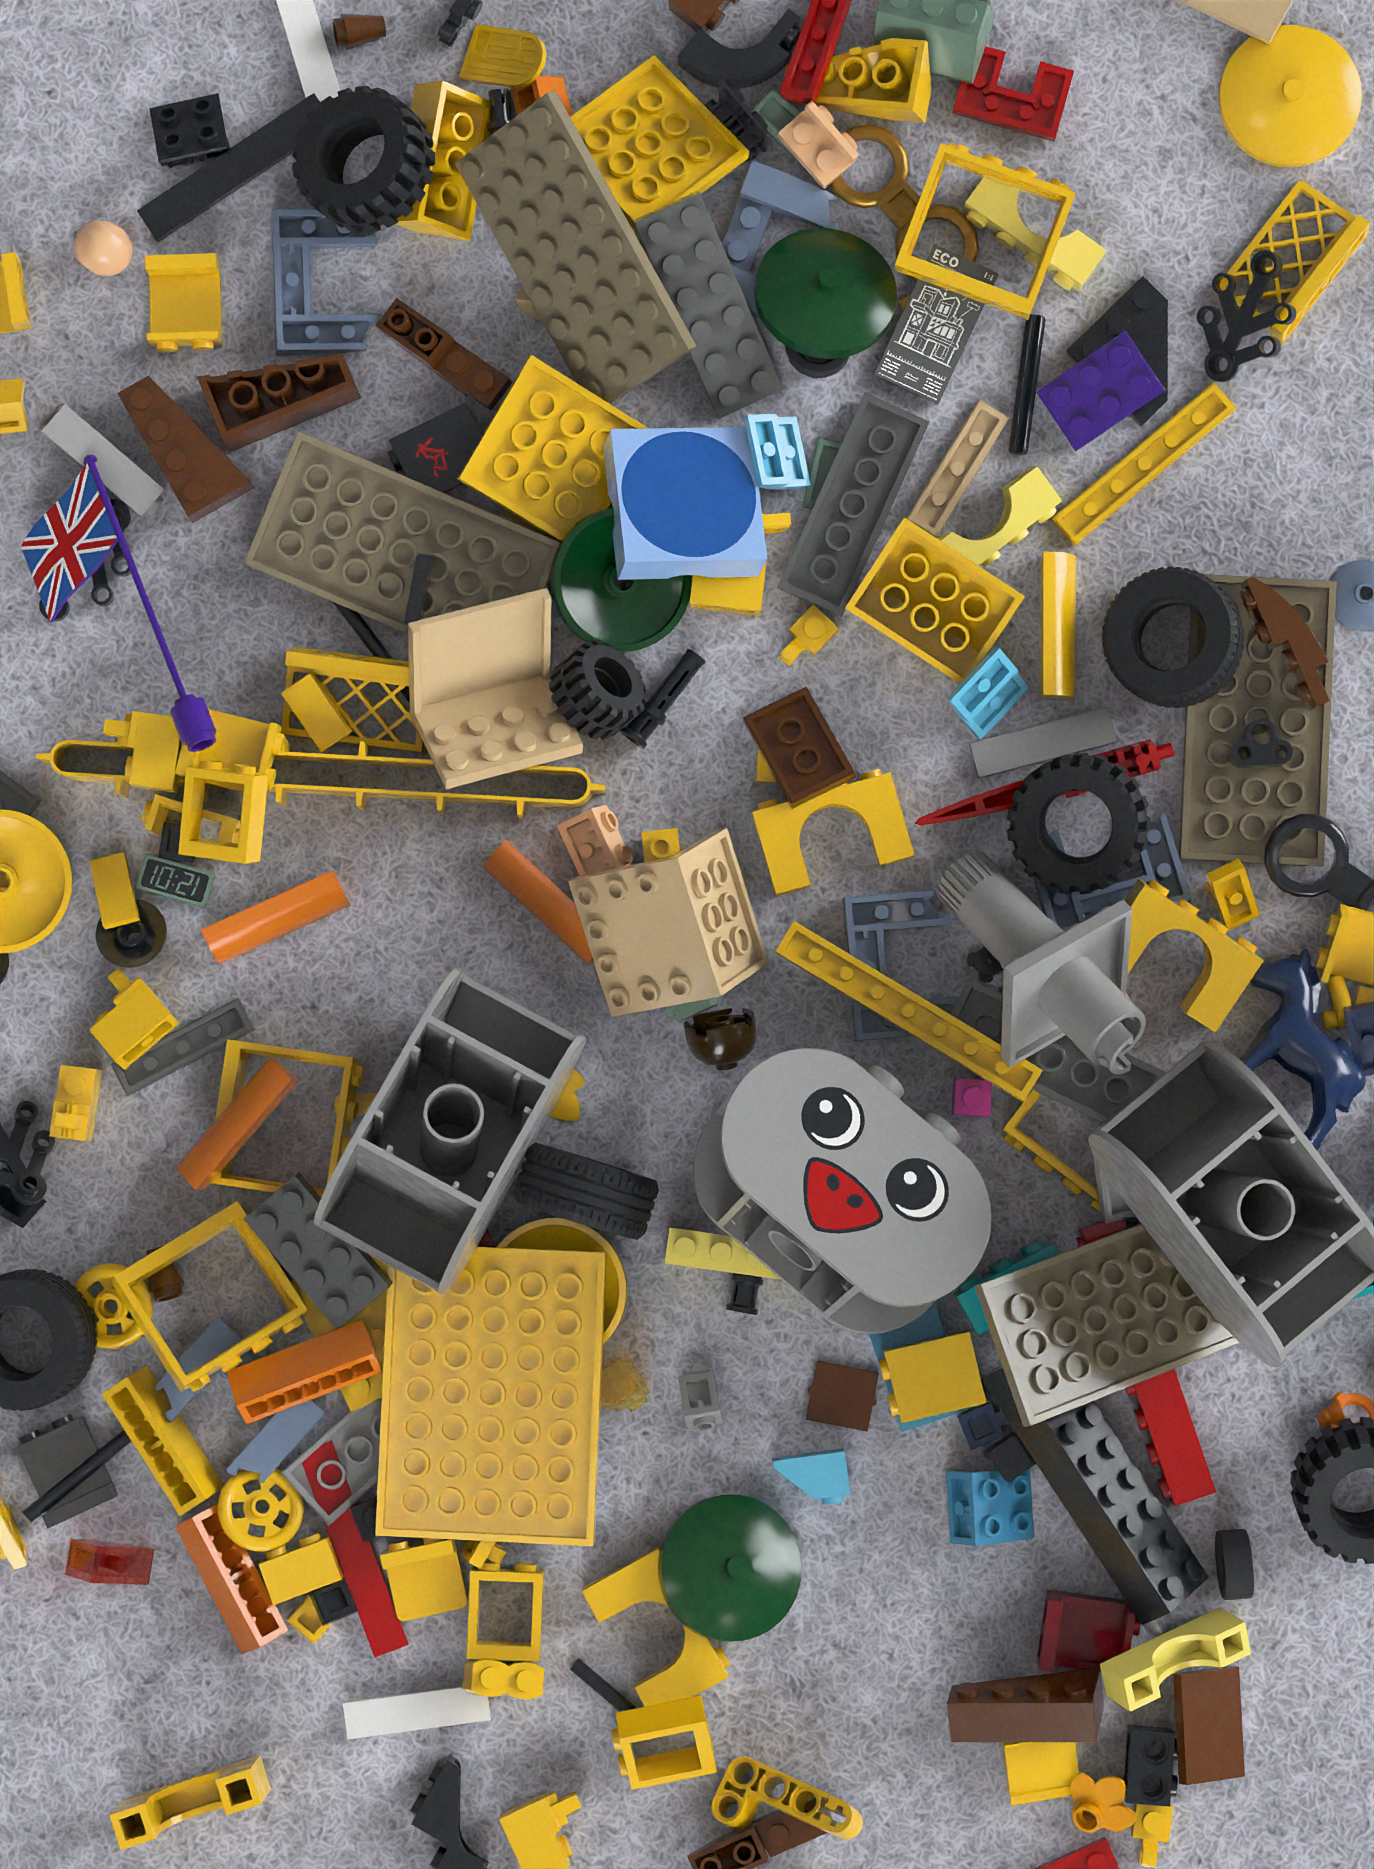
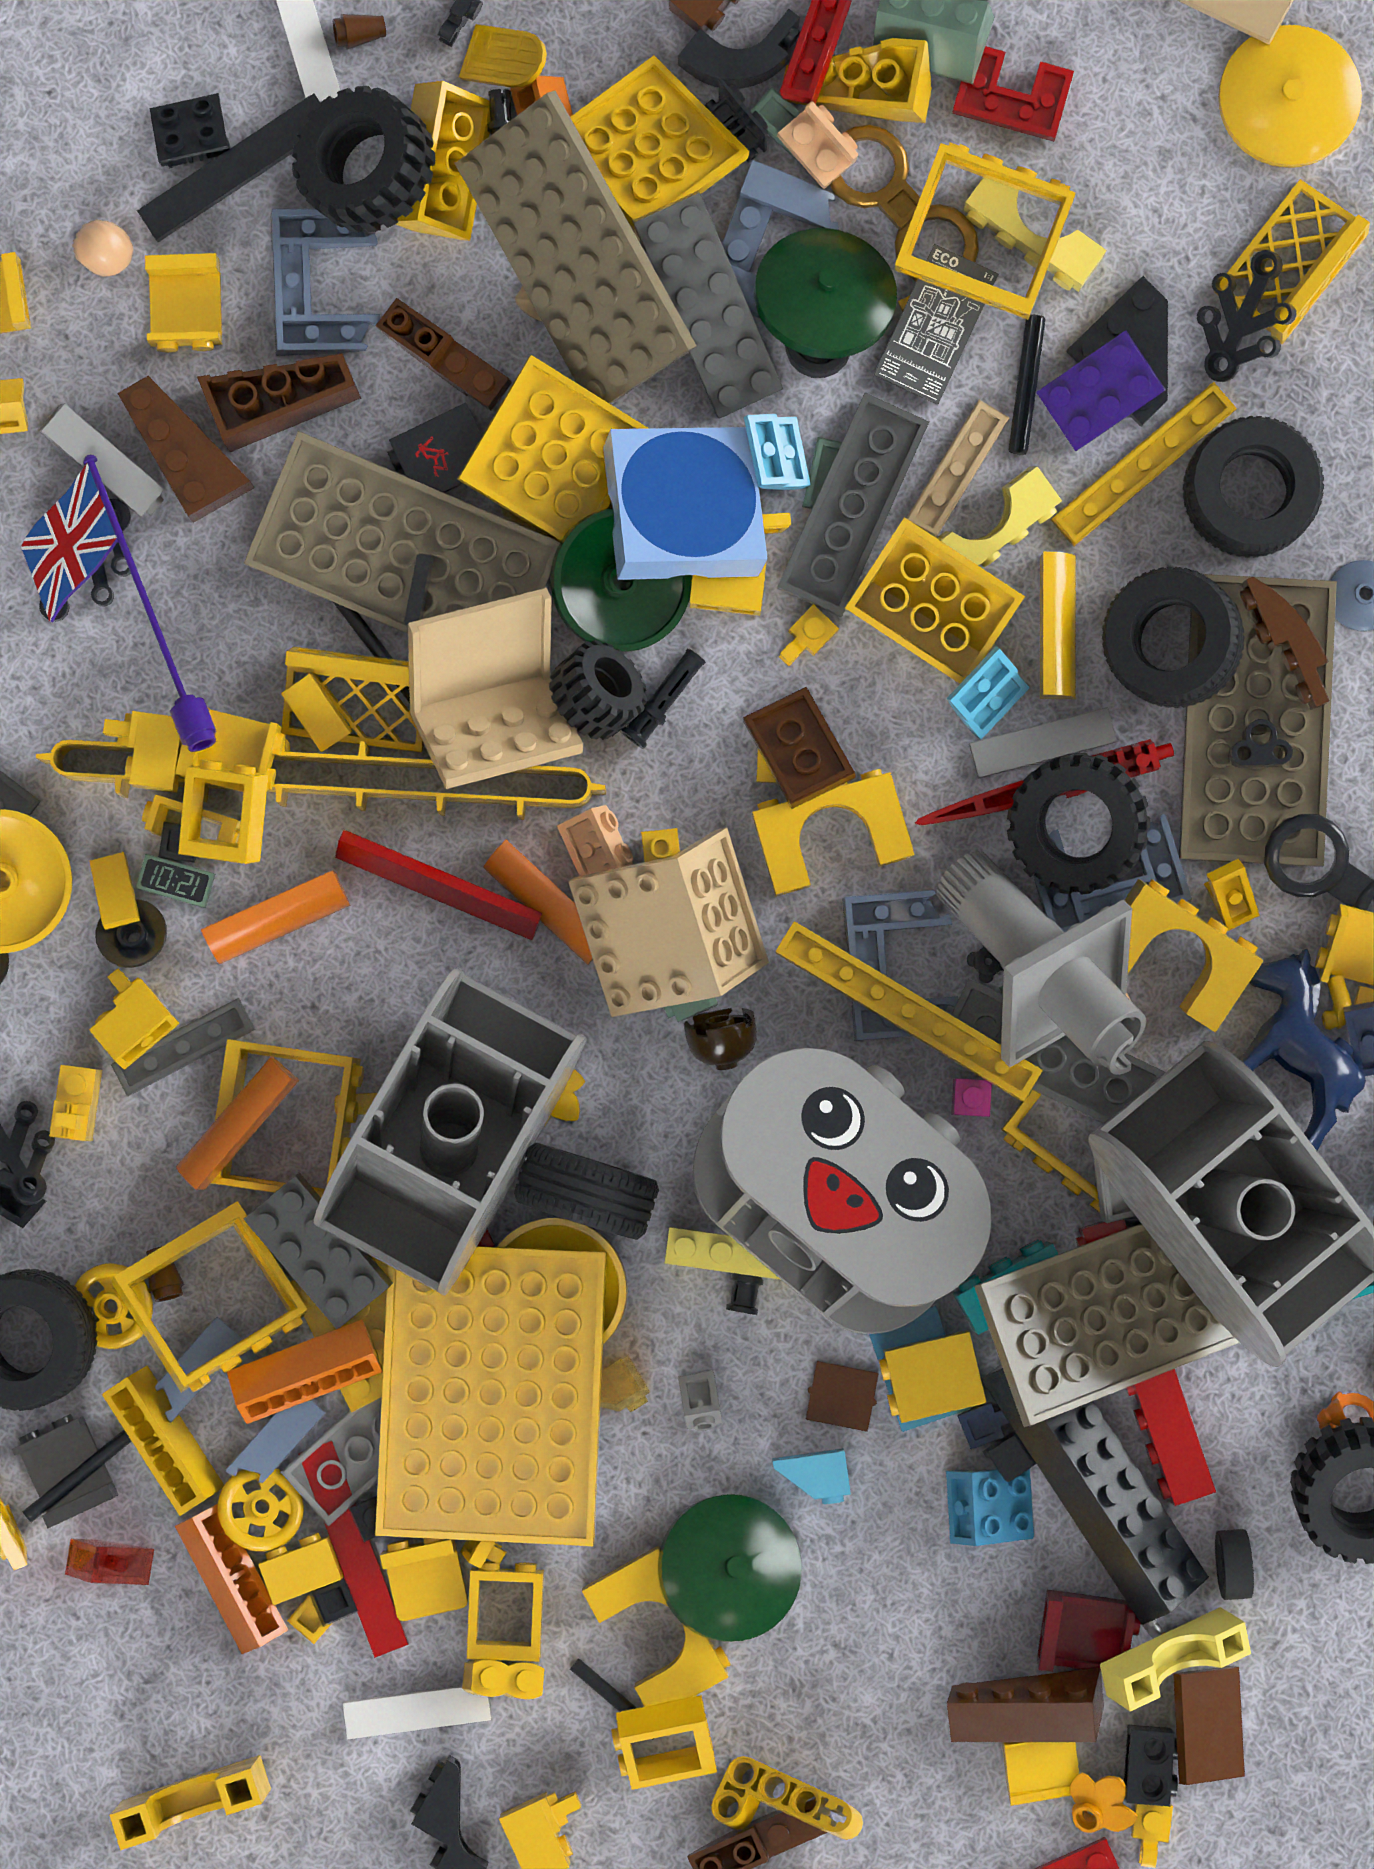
(438, 885): none -> red tile
(1282, 448): none -> black tyre

